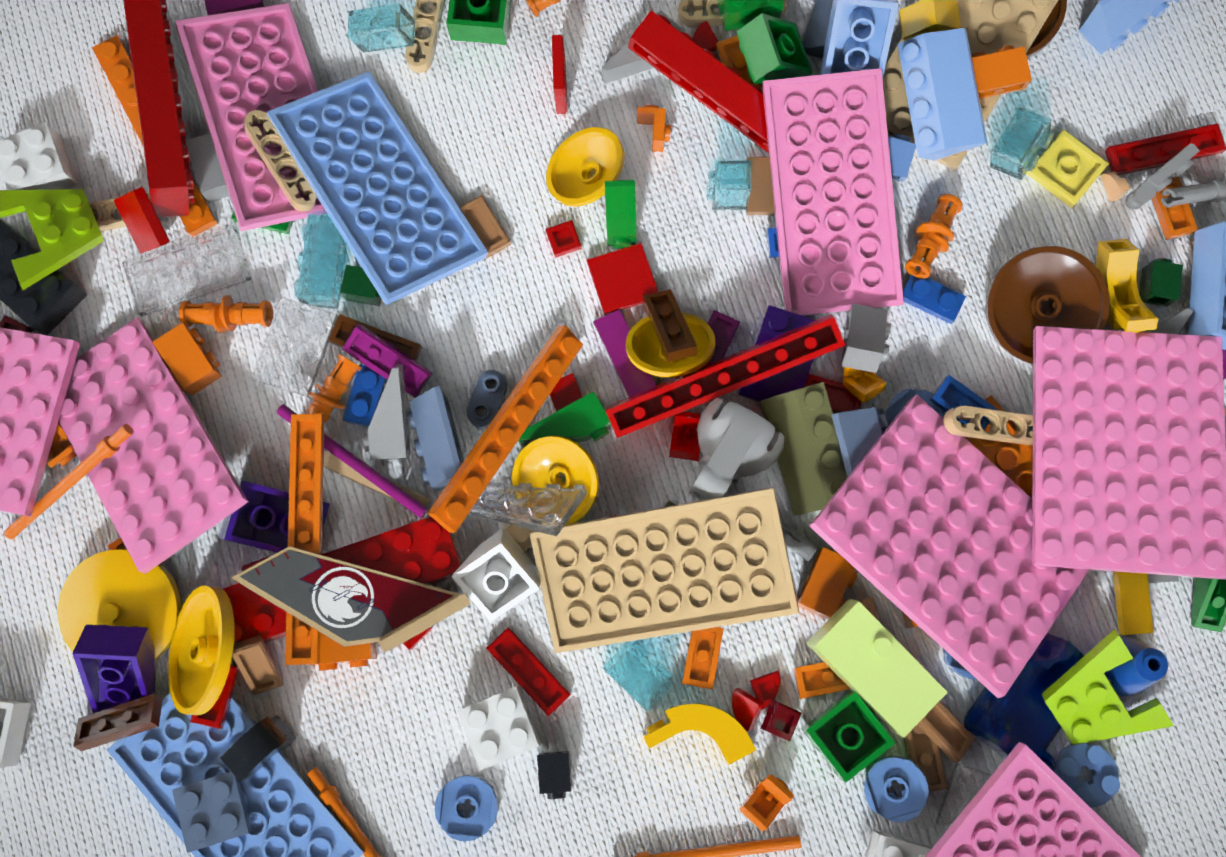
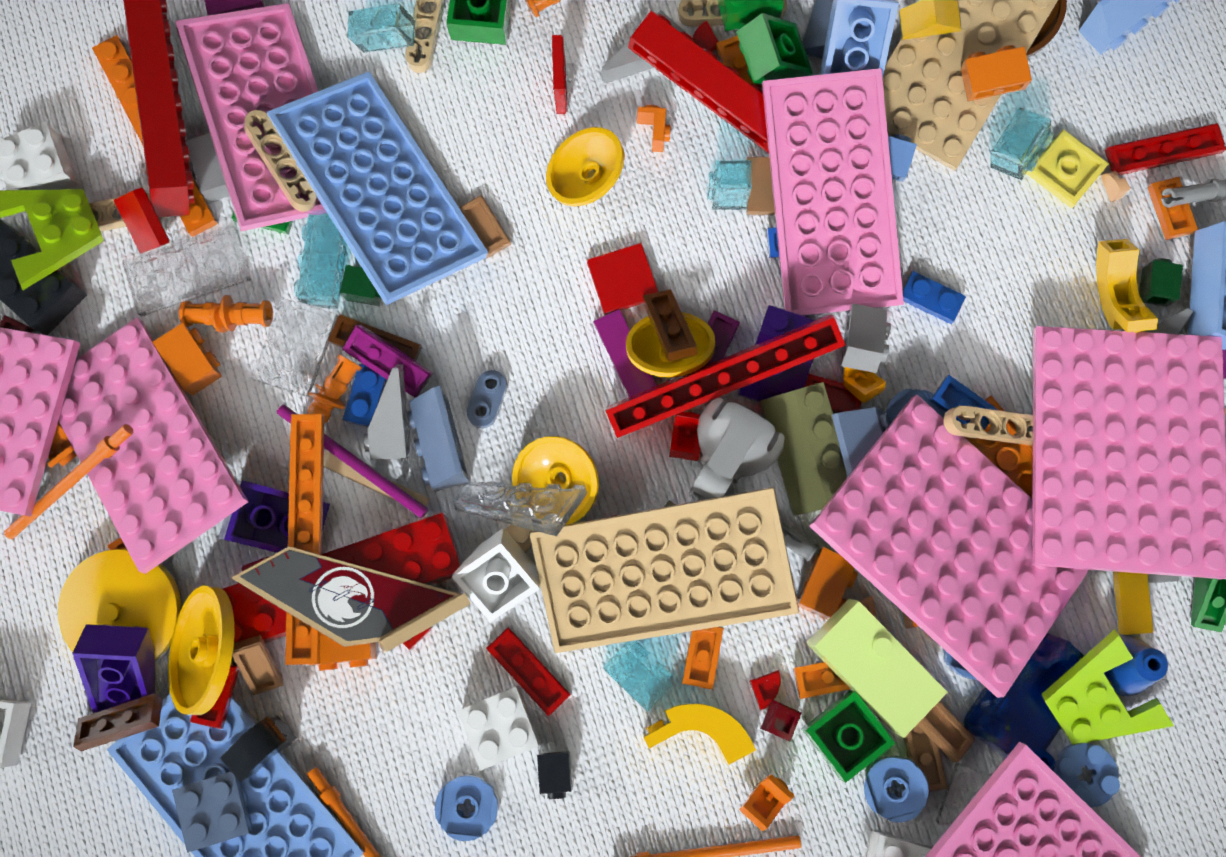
(505, 429): orange plate -> none
(563, 238): red tile -> none
(565, 392): red tile -> none
(577, 421): green slope -> none
(620, 213): green slope -> none
(746, 708): red tile -> none
(934, 236): orange piece -> none
(942, 93): light blue slope -> none
(1048, 290): reddish brown dish -> none
(1161, 178): light grey hinge -> none

